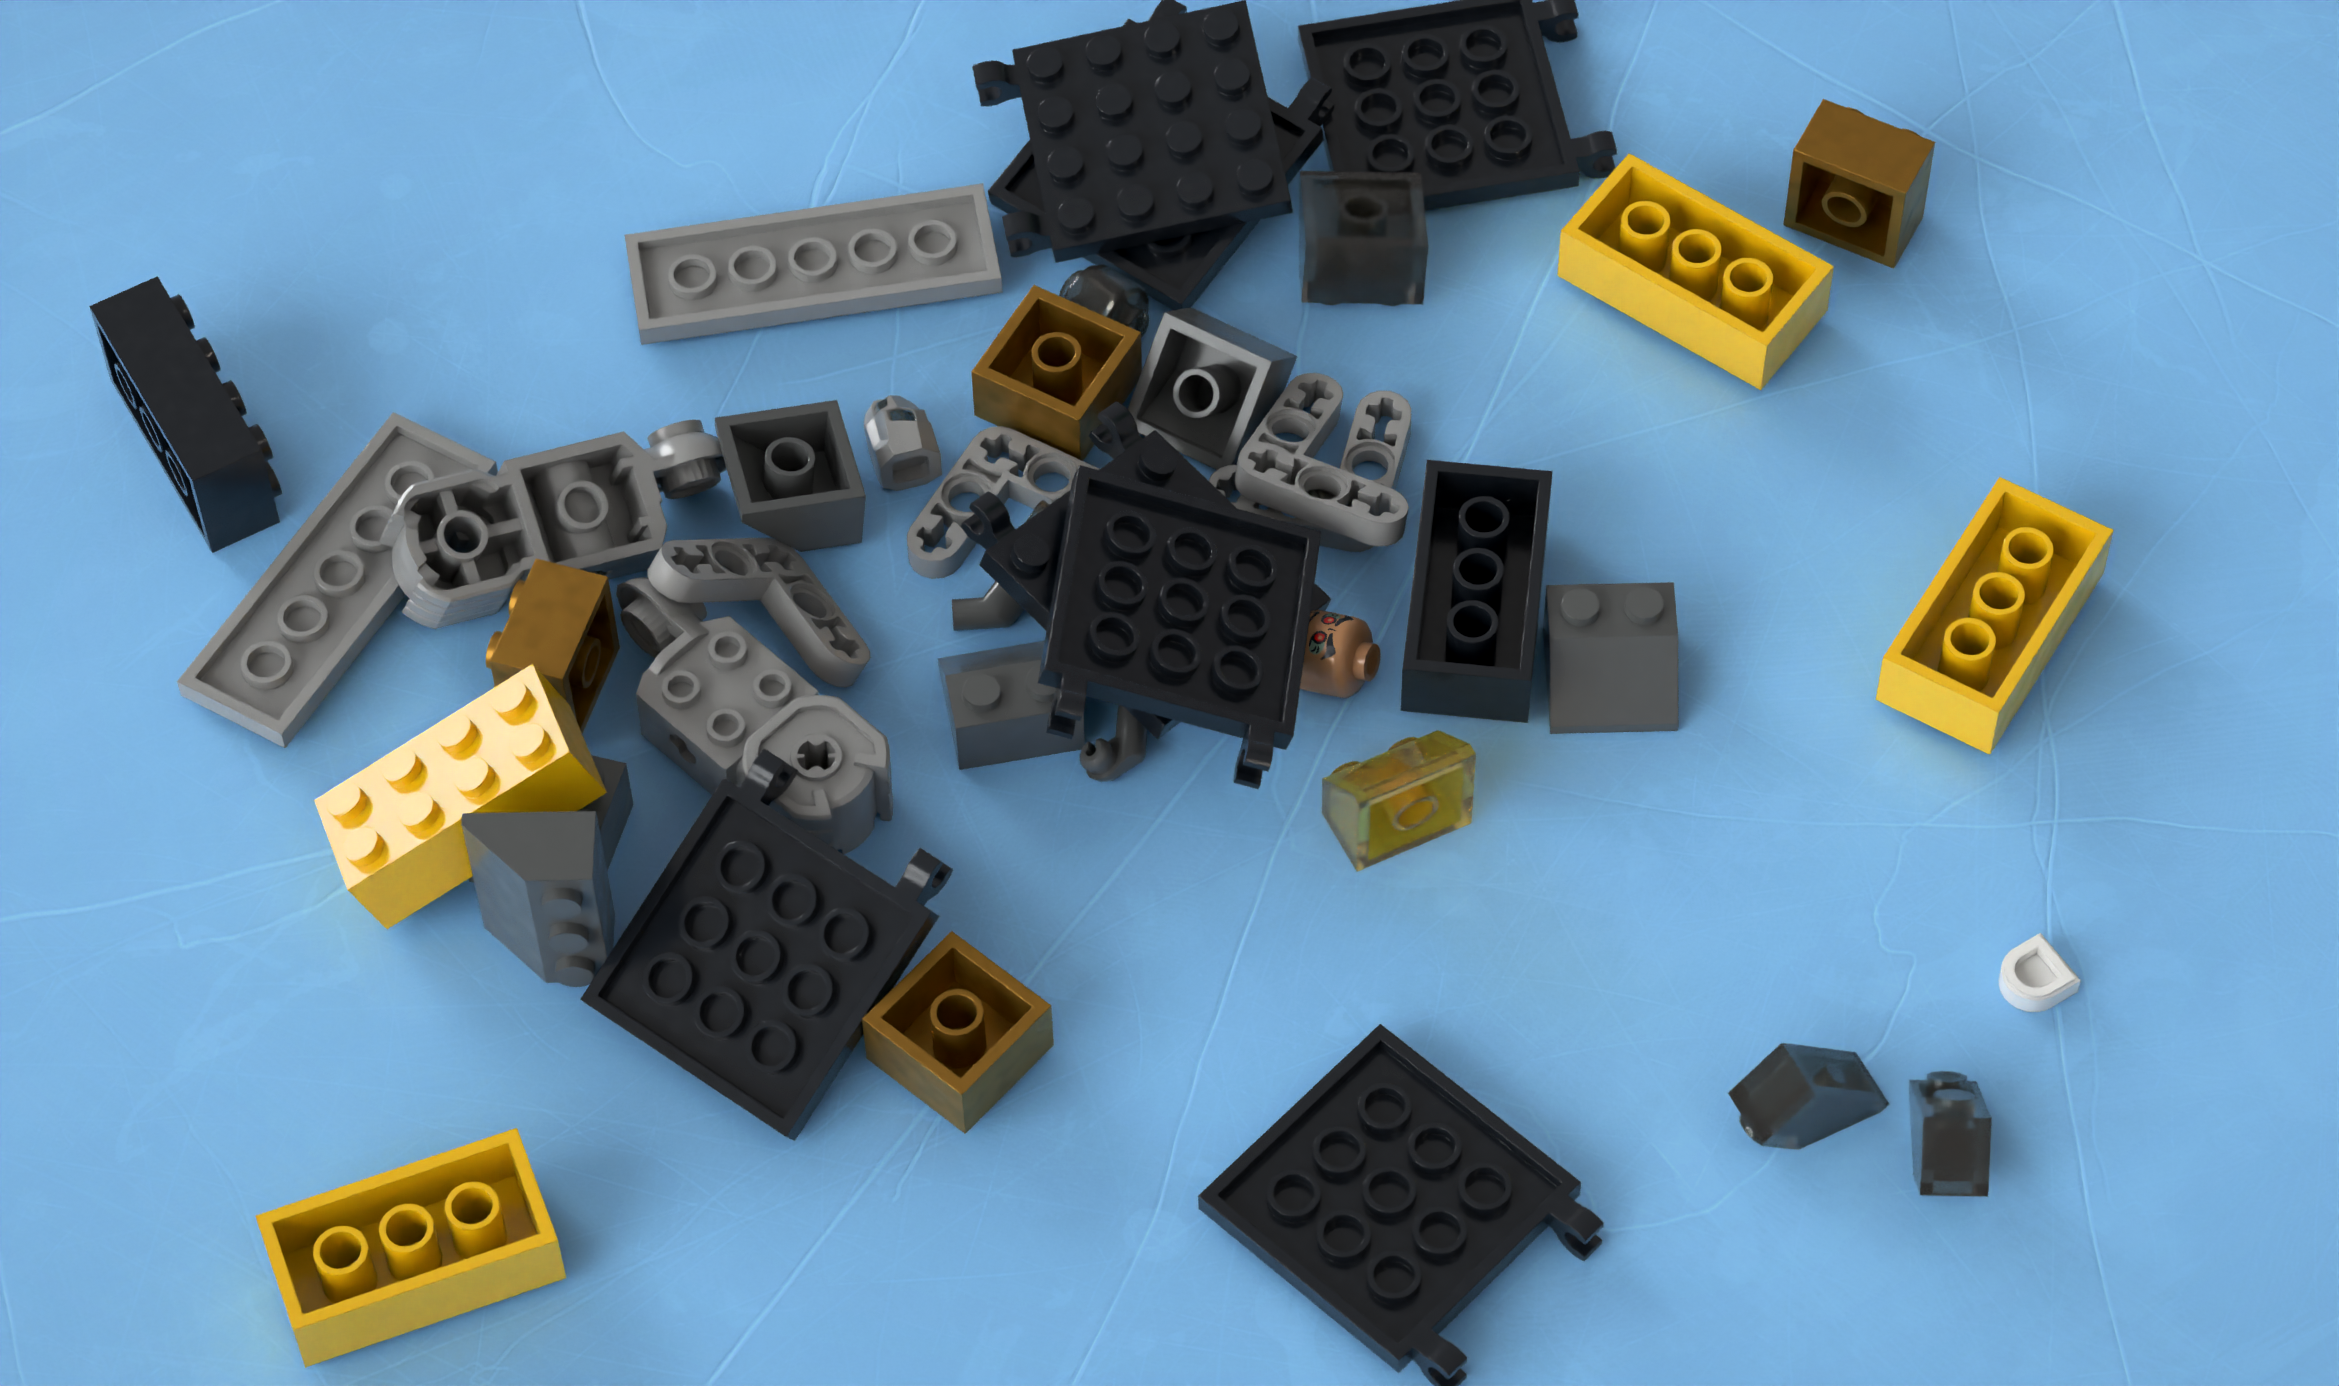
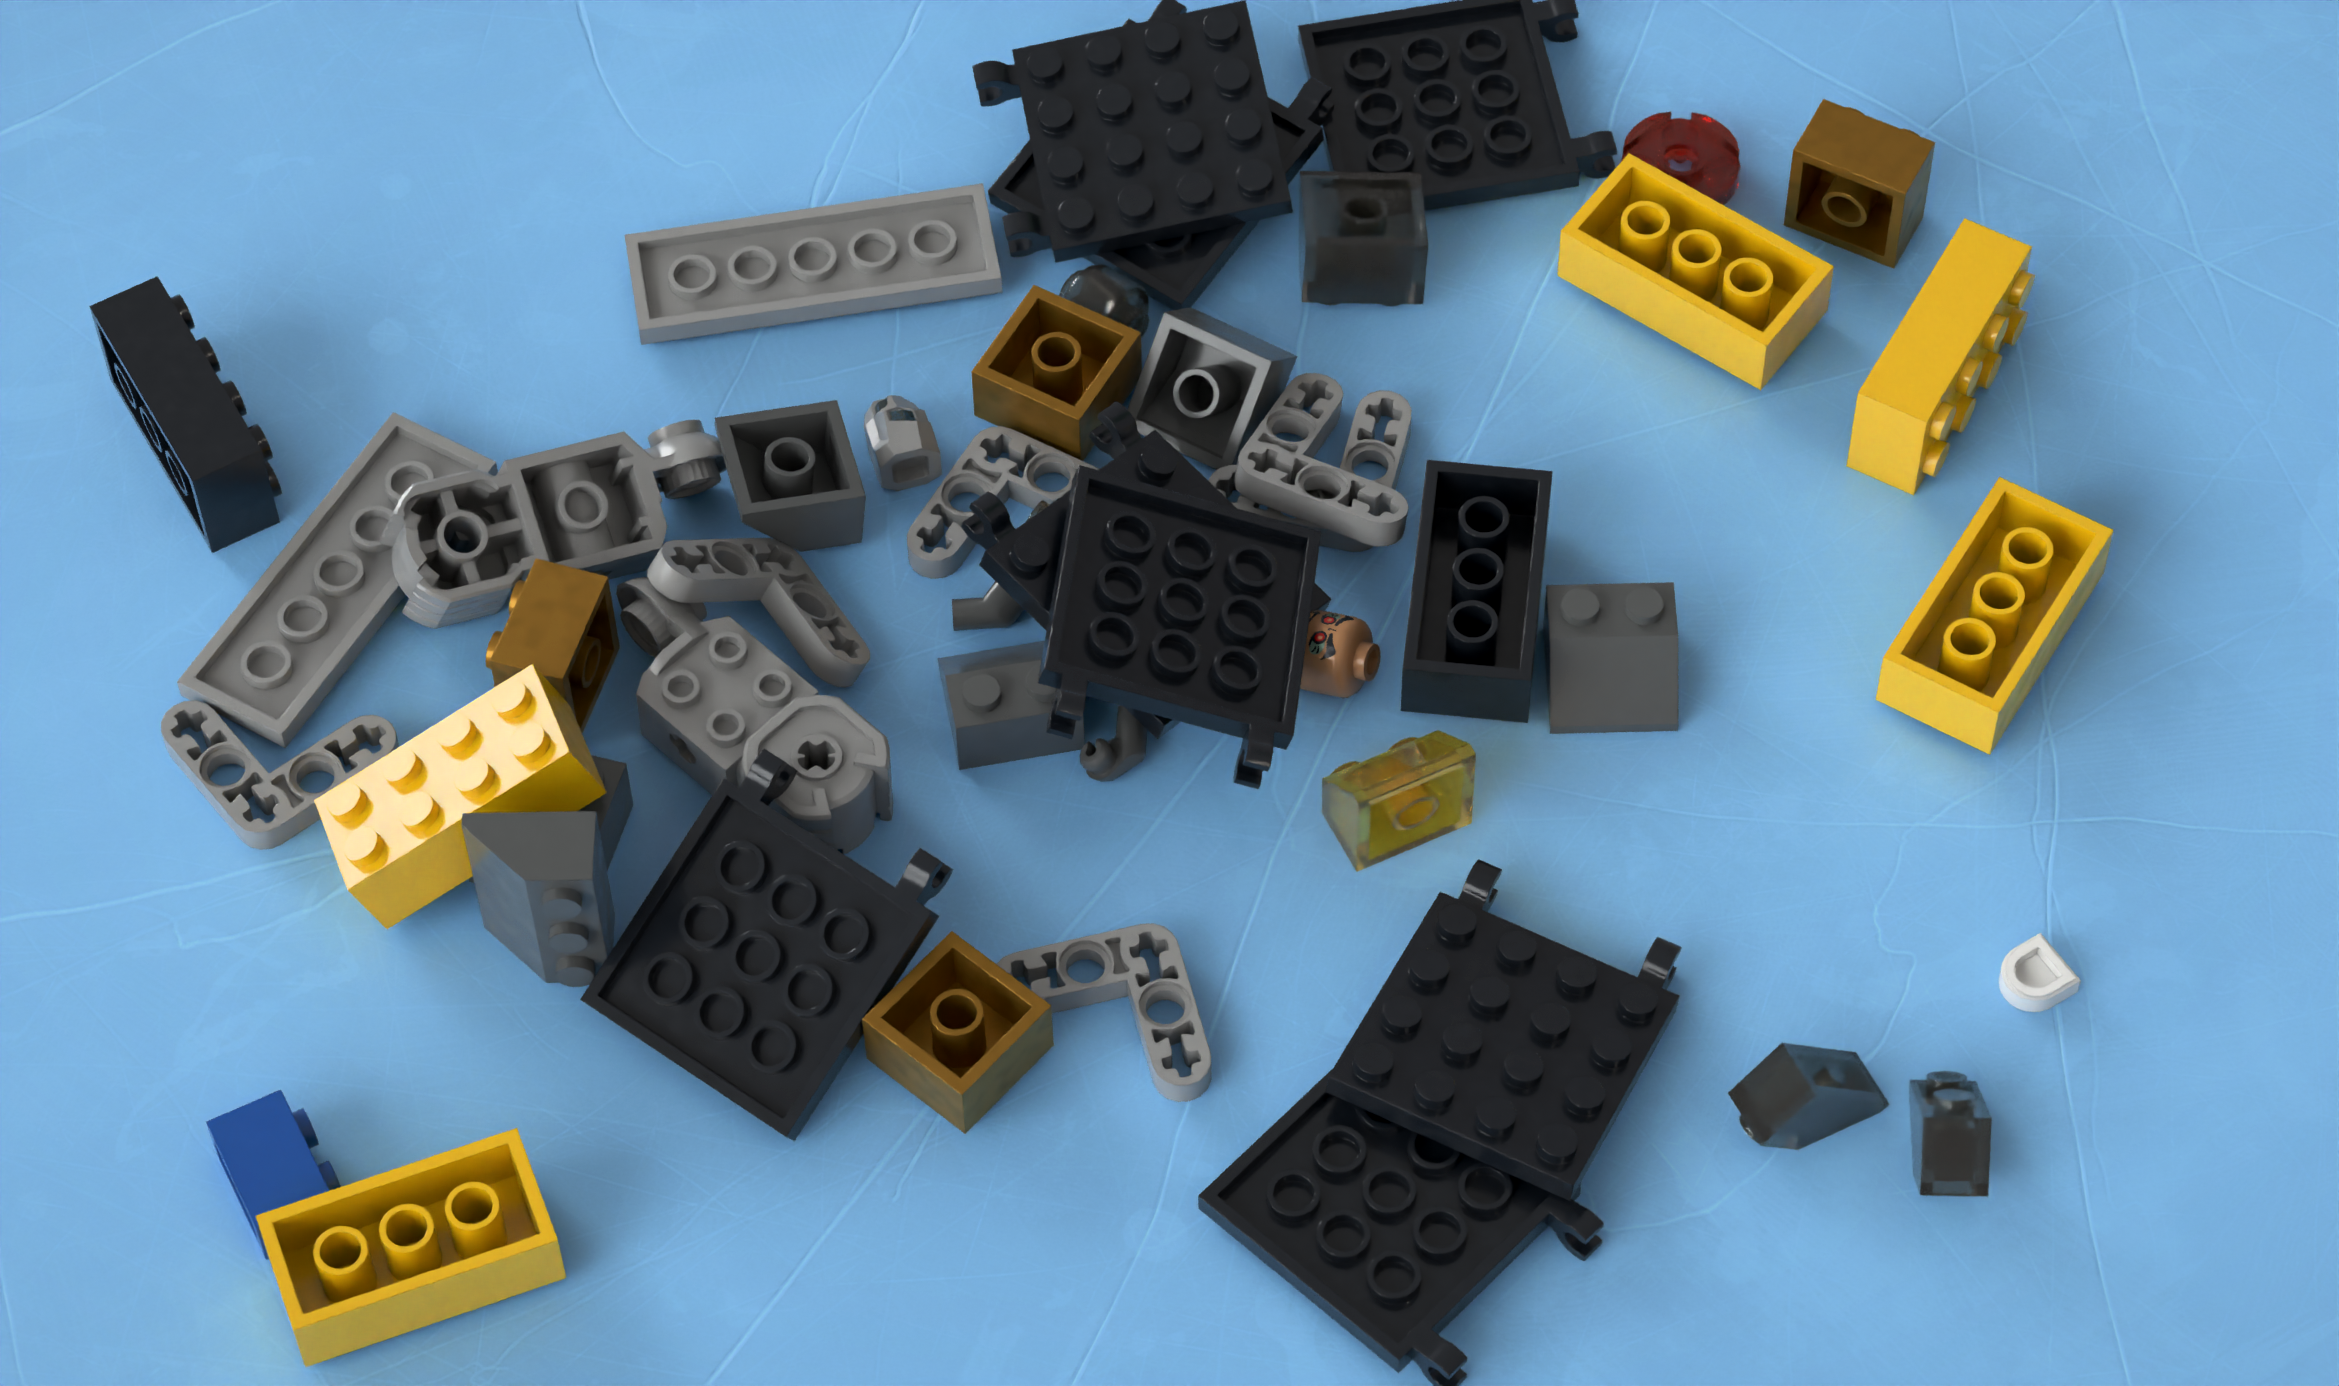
(269, 1157): none -> blue brick
(274, 791): none -> light grey beam
(1128, 976): none -> light grey beam
(1506, 1040): none -> black plate
(1699, 140): none -> clear red plate
(1941, 357): none -> yellow brick

